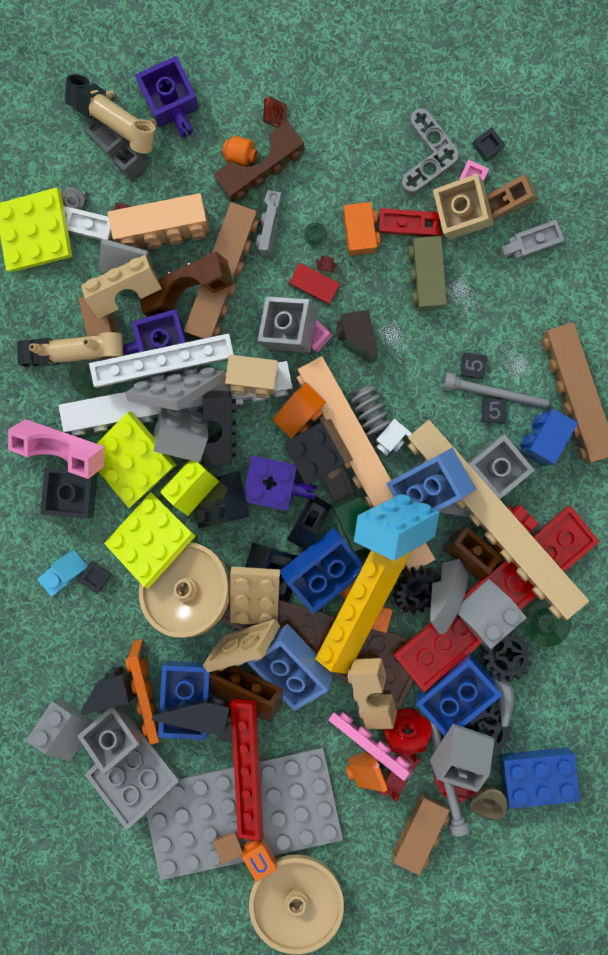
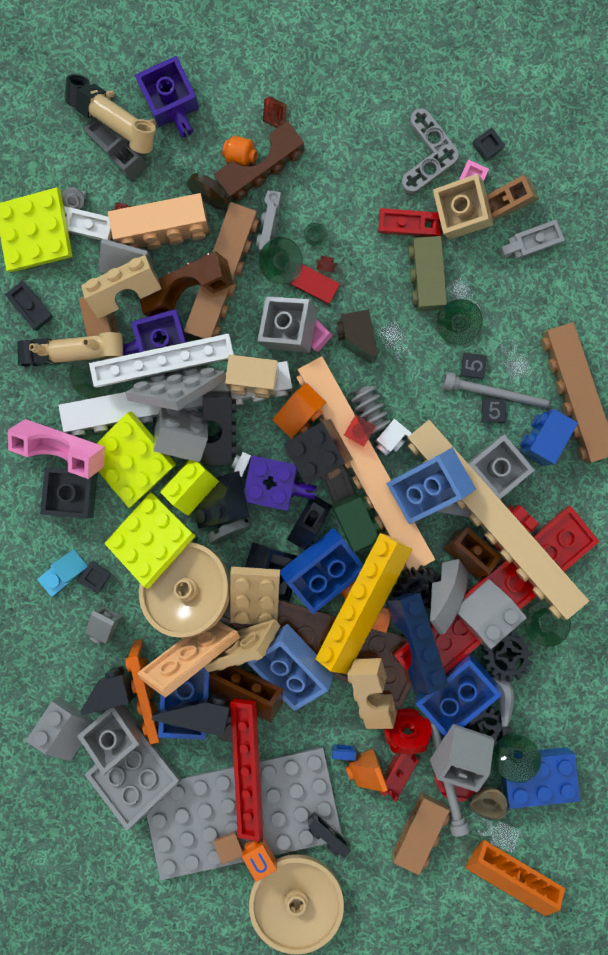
(29, 305): none -> black plate
(103, 625): none -> light grey slope
(187, 658): none -> light nougat tile
(210, 190): none -> dark brown tile
(230, 531): none -> dark grey tile
(241, 462): none -> white plate
(290, 260): none -> clear green dish
(323, 830): none -> black plate
(343, 752): none -> blue tile
(359, 431): none -> clear red plate
(360, 228): orange brick -> none
(378, 750): bright pink plate -> none
(396, 526): medium azure brick -> none
(426, 666): none -> dark blue arch
(466, 330): none -> clear green dish
(501, 835): none -> clear plate
(516, 769): none -> clear green dish
(516, 878): none -> orange brick

